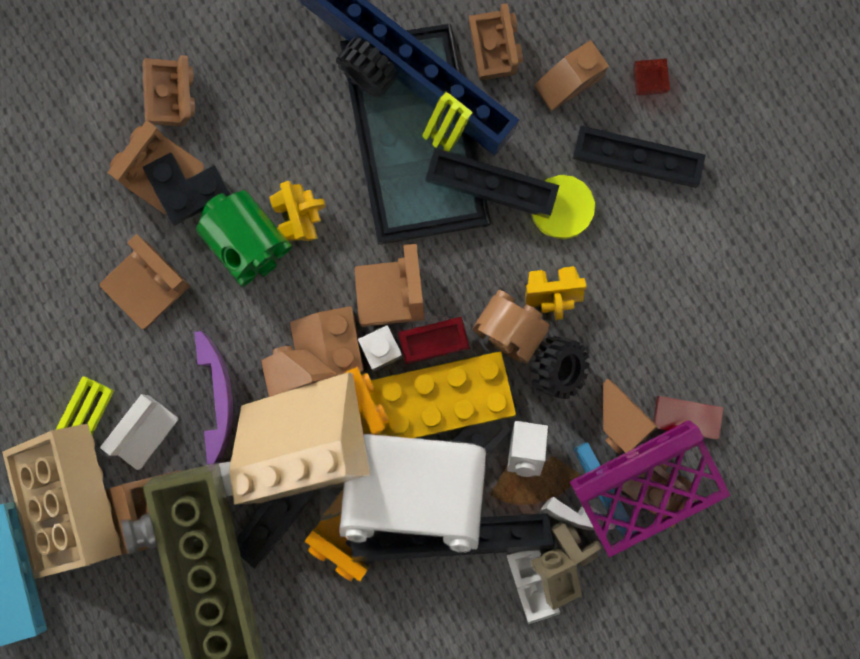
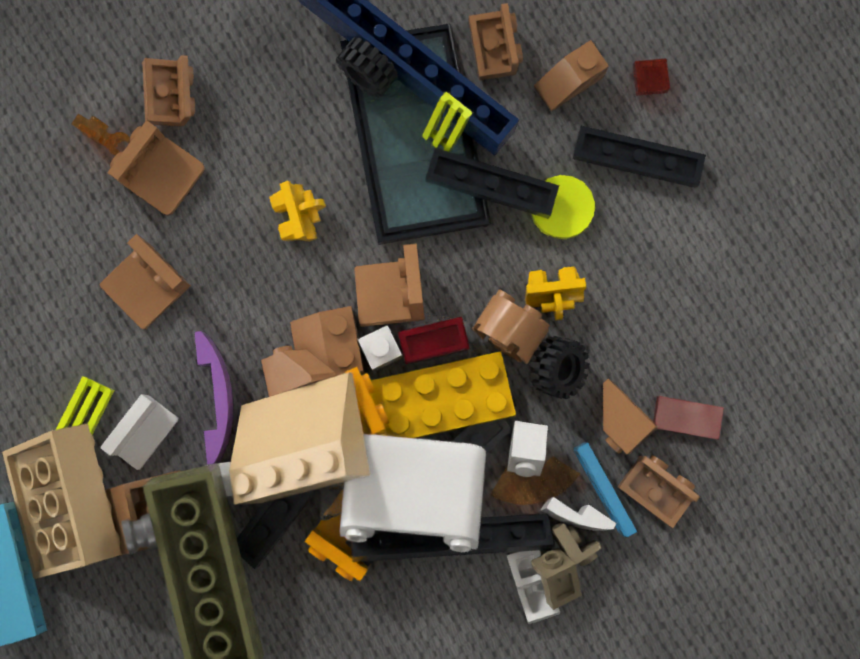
(96, 130): none -> clear orange plate
(179, 195): black plate -> none
(242, 236): green cylinder -> none
(641, 460): magenta fence -> none

